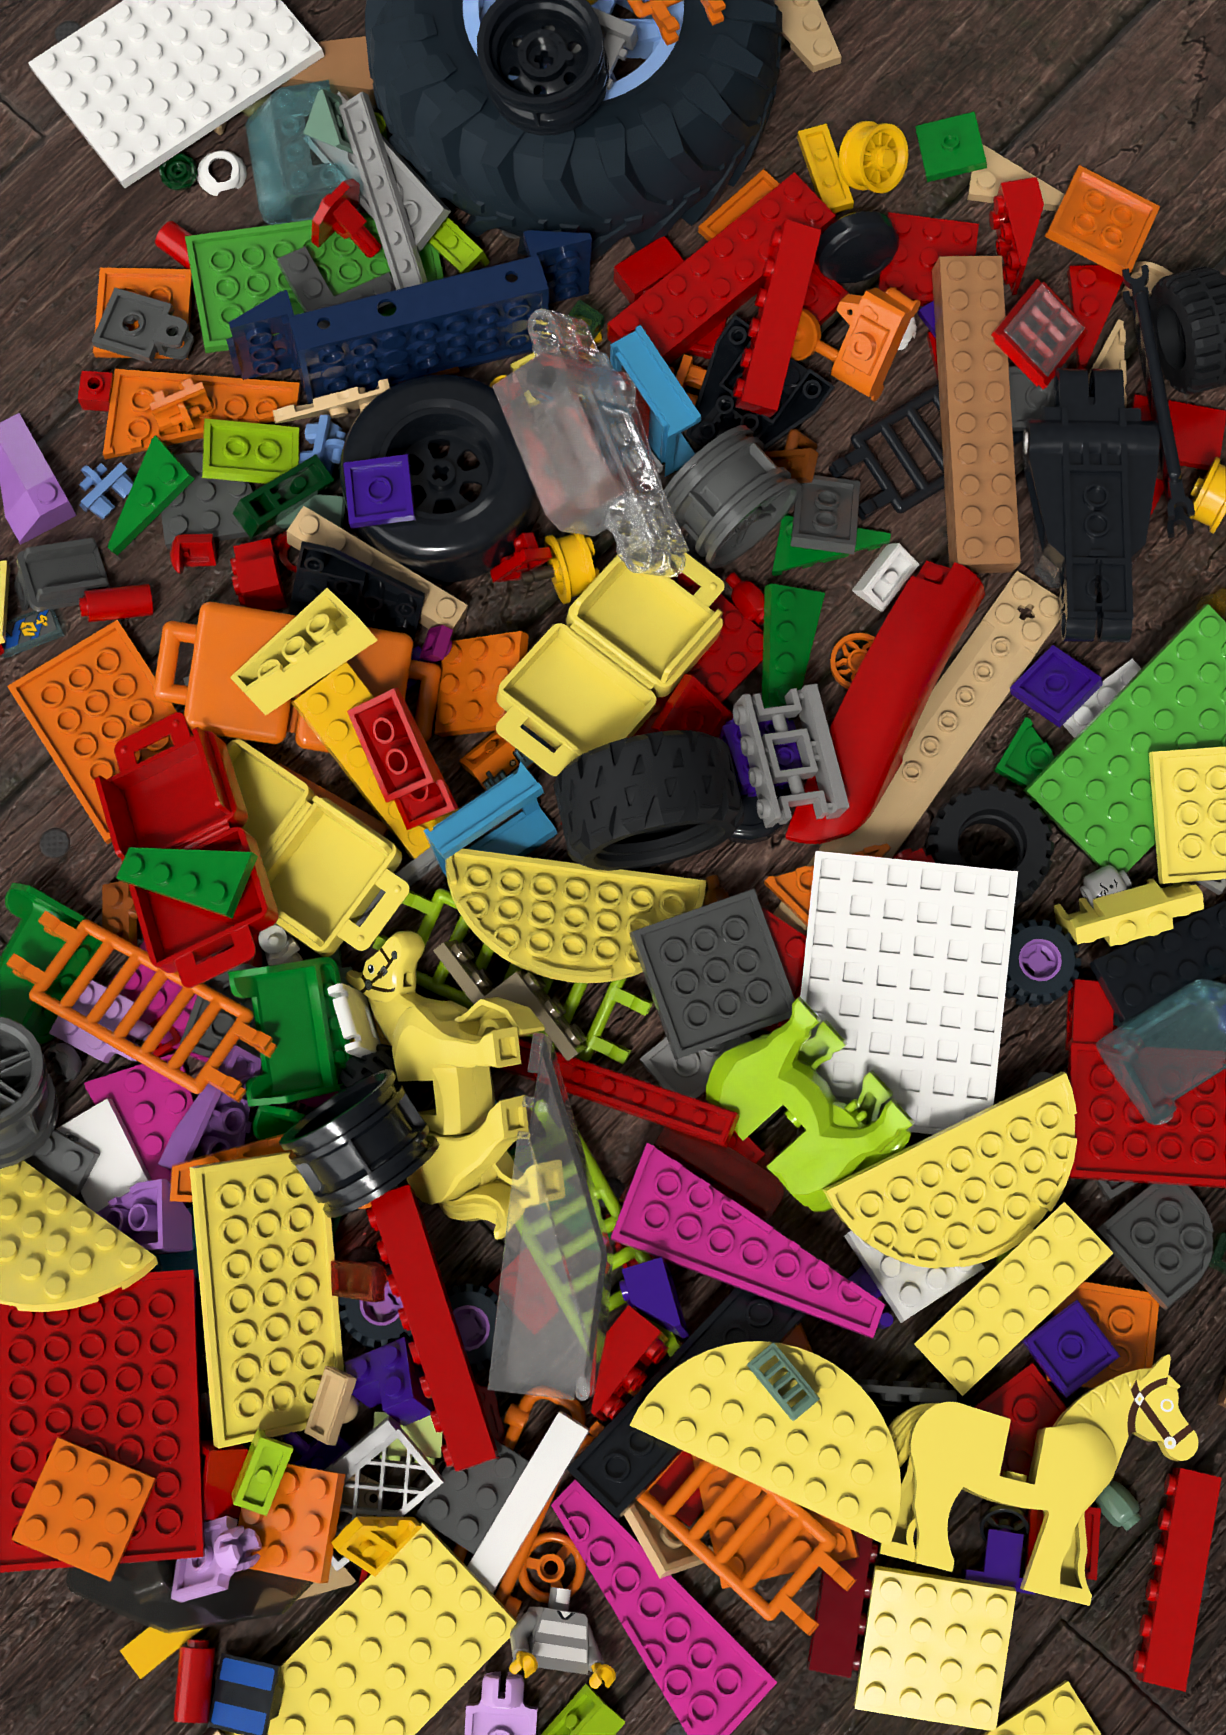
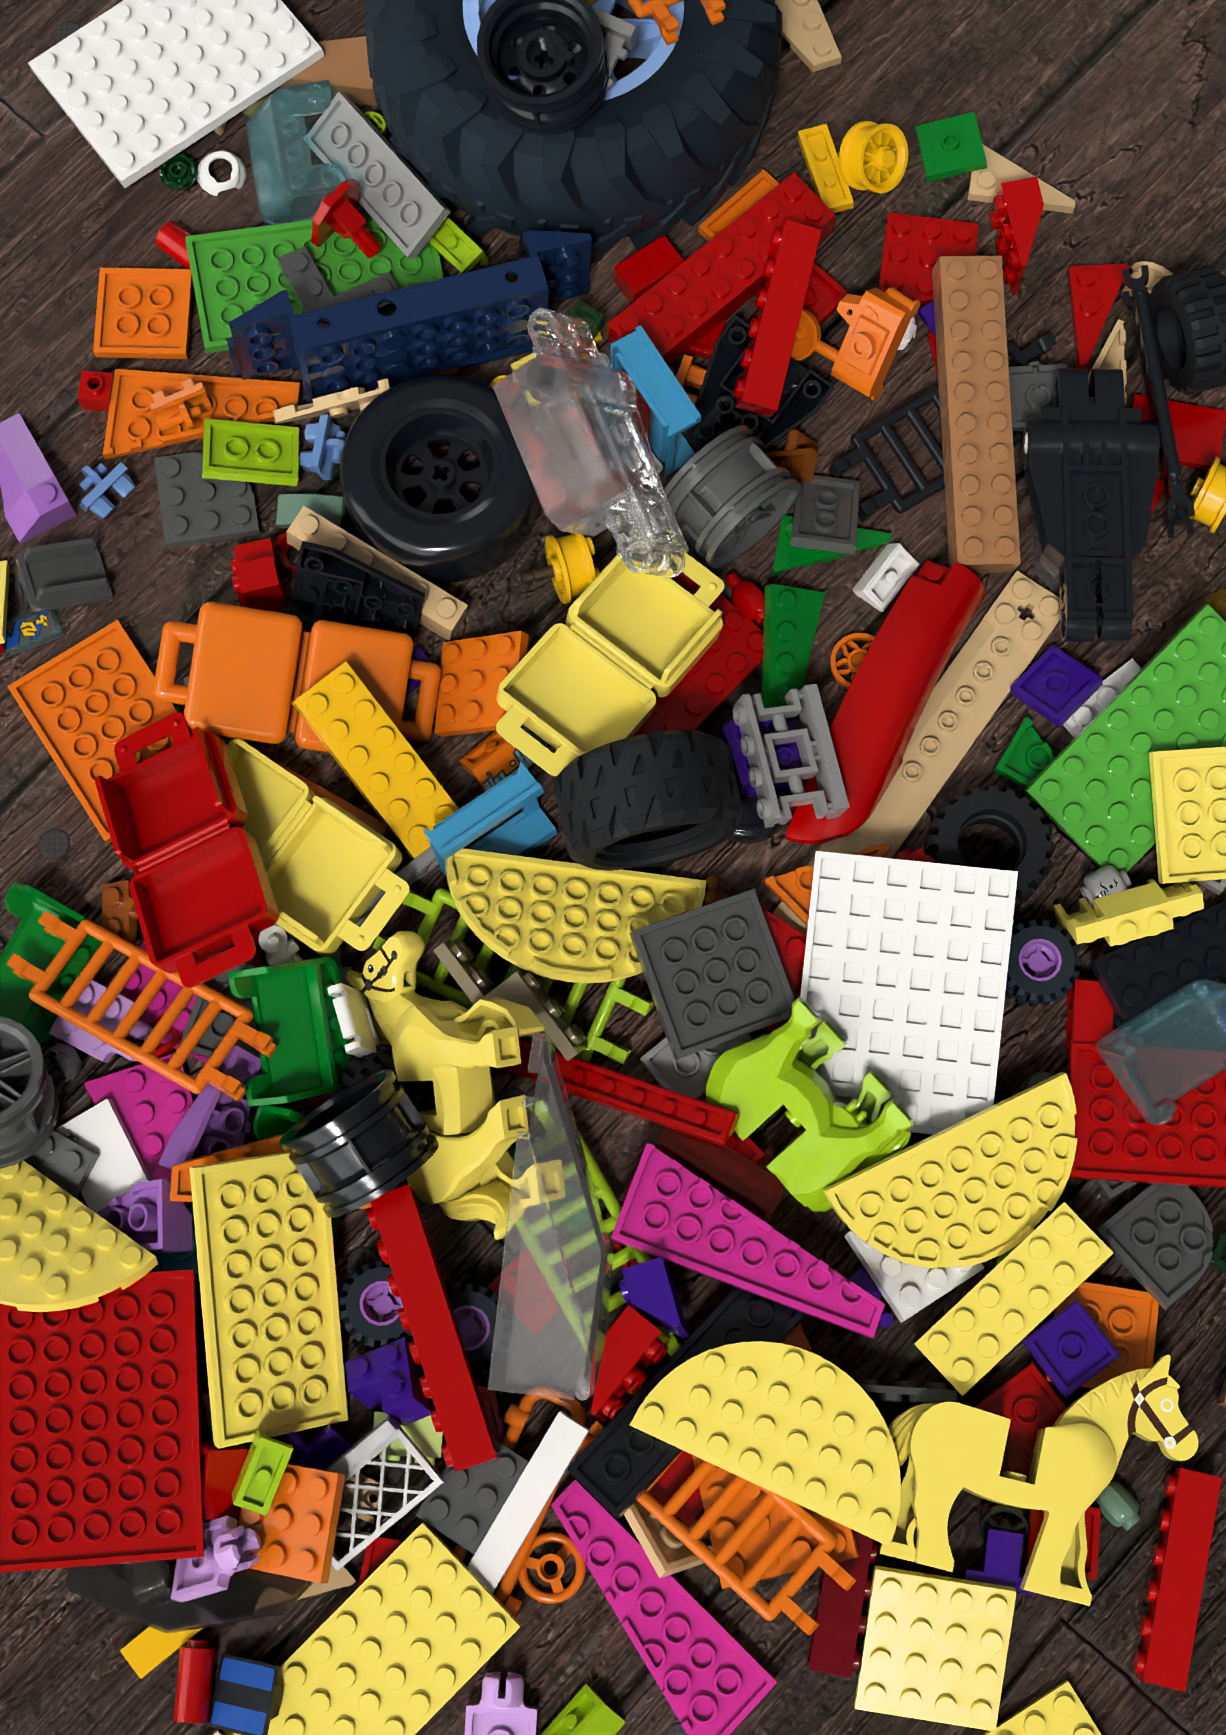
(84, 1509): orange plate -> none
(116, 603): red brick -> none
(154, 488): green wing -> none
(156, 329): dark grey plate -> none
(191, 876): green wing -> none
(193, 551): red plate -> none
(281, 496): dark green slope -> none
(303, 652): light yellow wedge -> none
(326, 121): sand green slope -> none
(332, 1406): tan tile -> none
(358, 1280): clear red tile -> none
(375, 1540): yellow wing -> none
(379, 491): dark purple plate -> none
(382, 192): light grey tile -> none
(401, 759): red slope -> none
(437, 644): magenta plate -> none
(526, 558): red hinge -> none
(558, 1642): torso -> none
(692, 709): red tile -> none
(800, 1407): sand green slope -> none
(857, 247): black piece -> none
(1039, 333): clear piece -> none
(1102, 221): orange plate -> none

